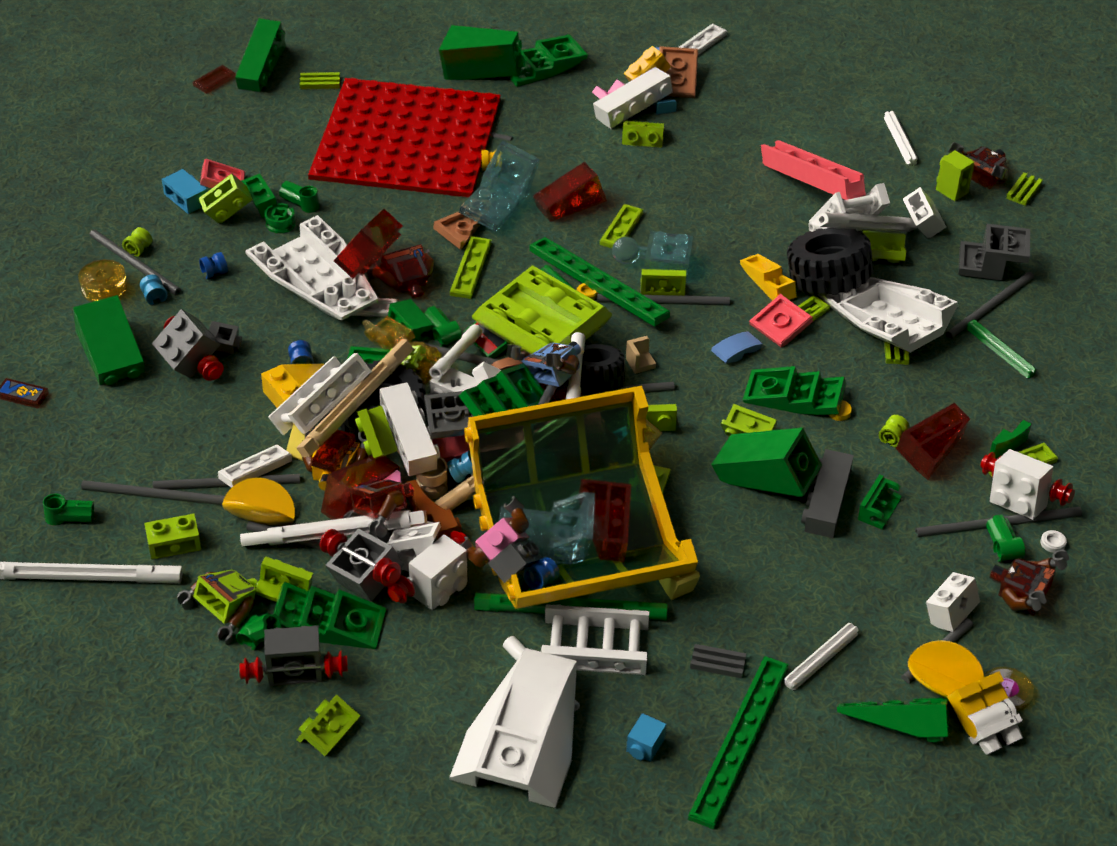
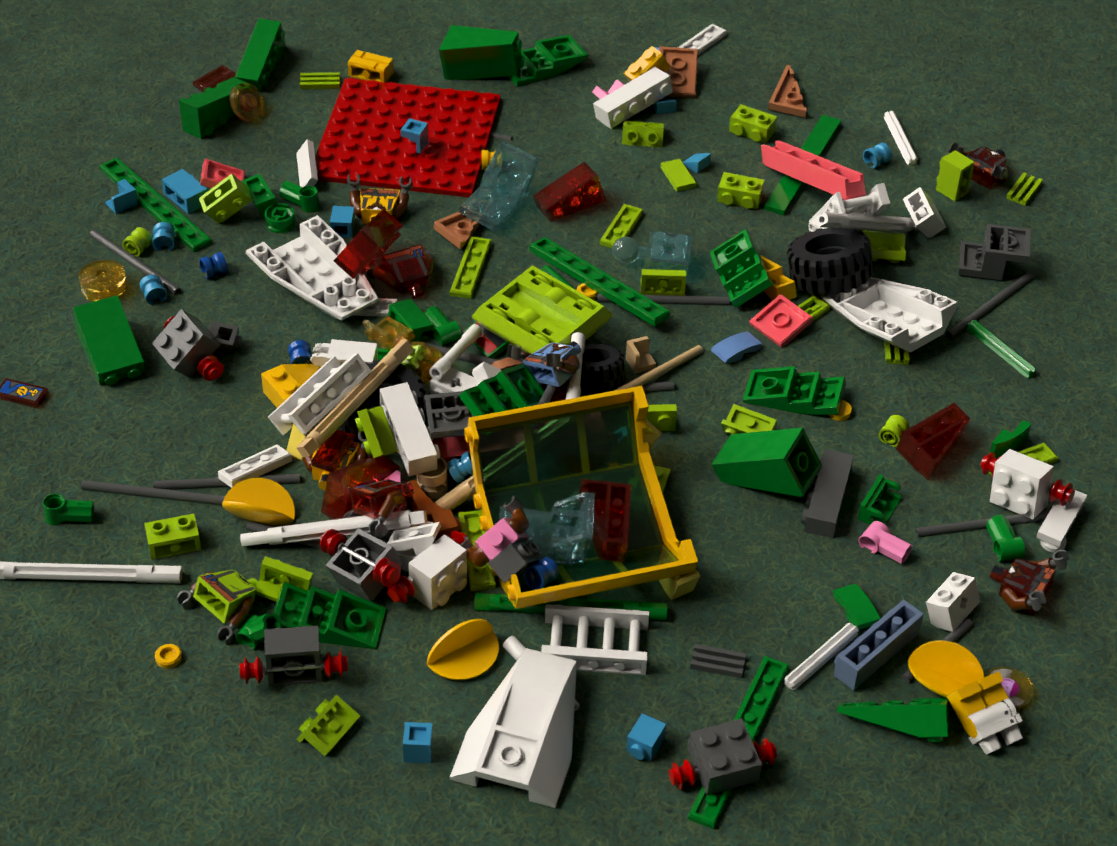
(125, 199): none -> dark azure panel
(157, 205): none -> green tile
(163, 236): none -> dark azure wheel
(168, 656): none -> yellow tile
(207, 110): none -> green wedge
(247, 102): none -> clear yellow tile
(307, 164): none -> white tile
(343, 221): none -> dark azure brick
(343, 350): none -> white hinge
(370, 66): none -> yellow brick
(371, 201): none -> torso
(417, 132): none -> dark azure panel
(417, 742): none -> dark azure panel
(464, 651): none -> yellow piece
(479, 577): none -> lime tile
(662, 369): none -> tan piece
(678, 175): none -> lime tile
(698, 162): none -> dark azure slope
(723, 758): none -> dark grey brick
(740, 190): none -> lime brick
(740, 268): none -> green slope
(753, 124): none -> lime brick
(787, 95): none -> nougat wing
(816, 144): none -> green tile
(857, 606): none -> green slope
(878, 538): none -> bright pink piece
(878, 644): none -> sand blue brick
(879, 154): none -> dark azure wheel
(1061, 519): none -> white tile

